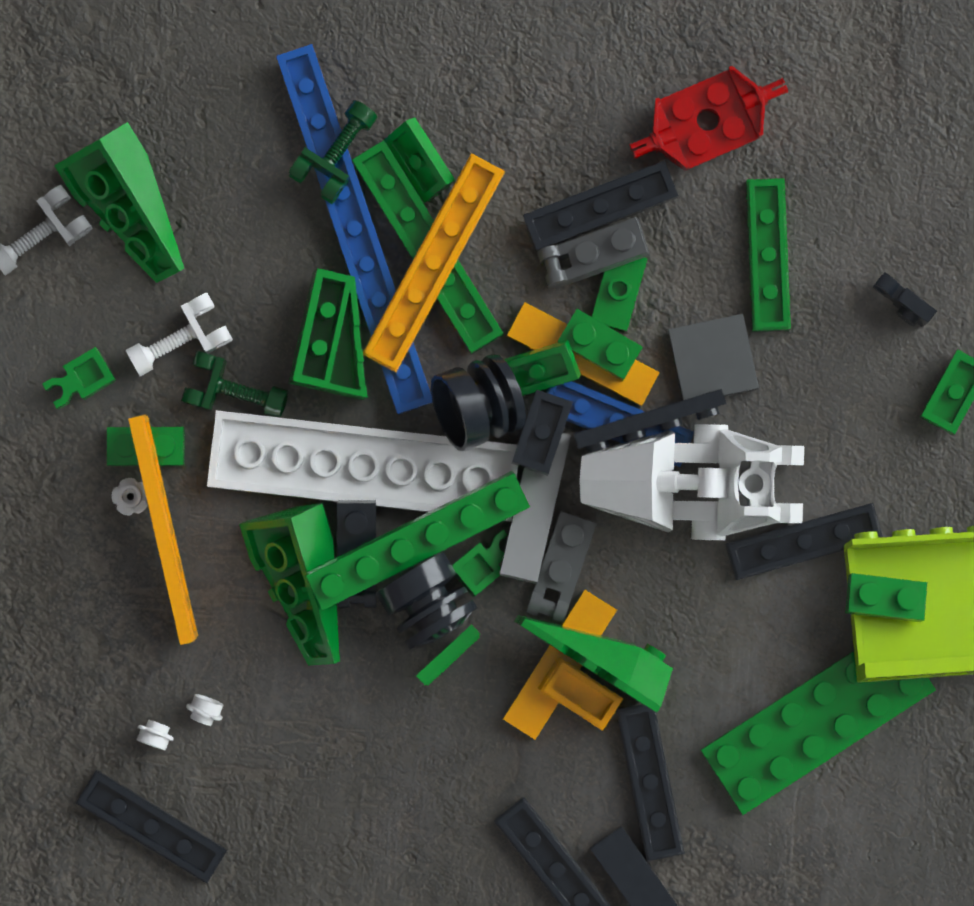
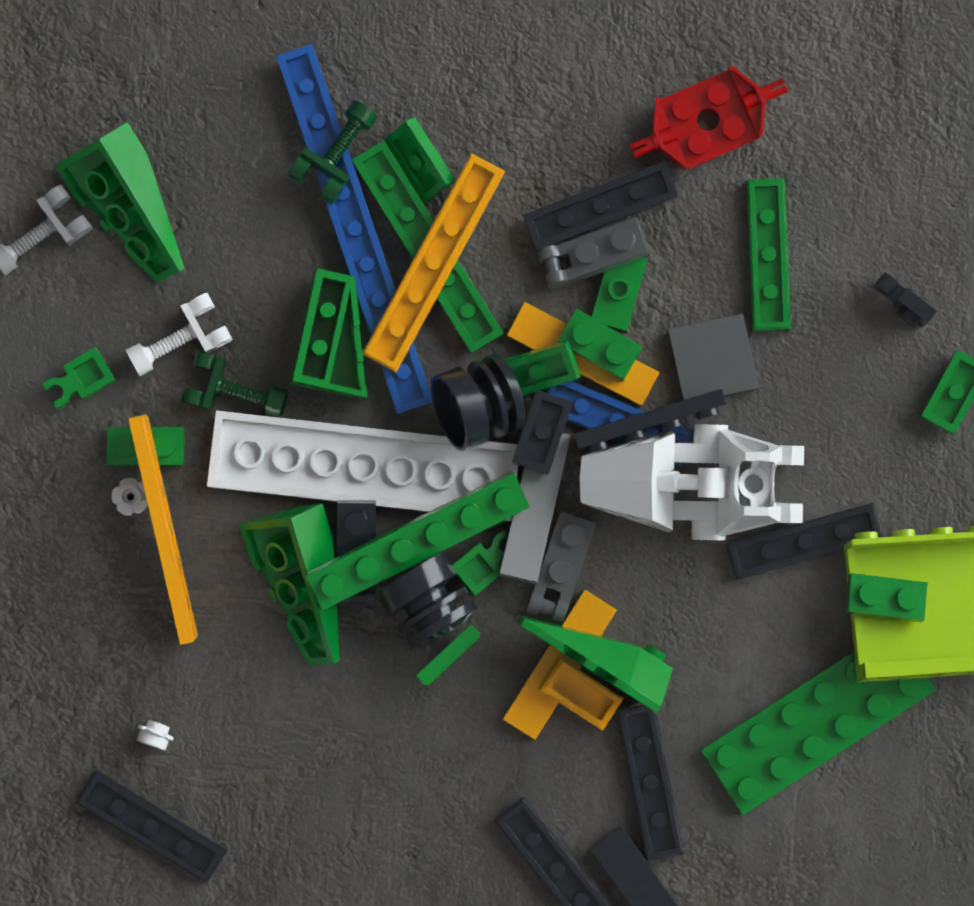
(205, 709): white plate -> none

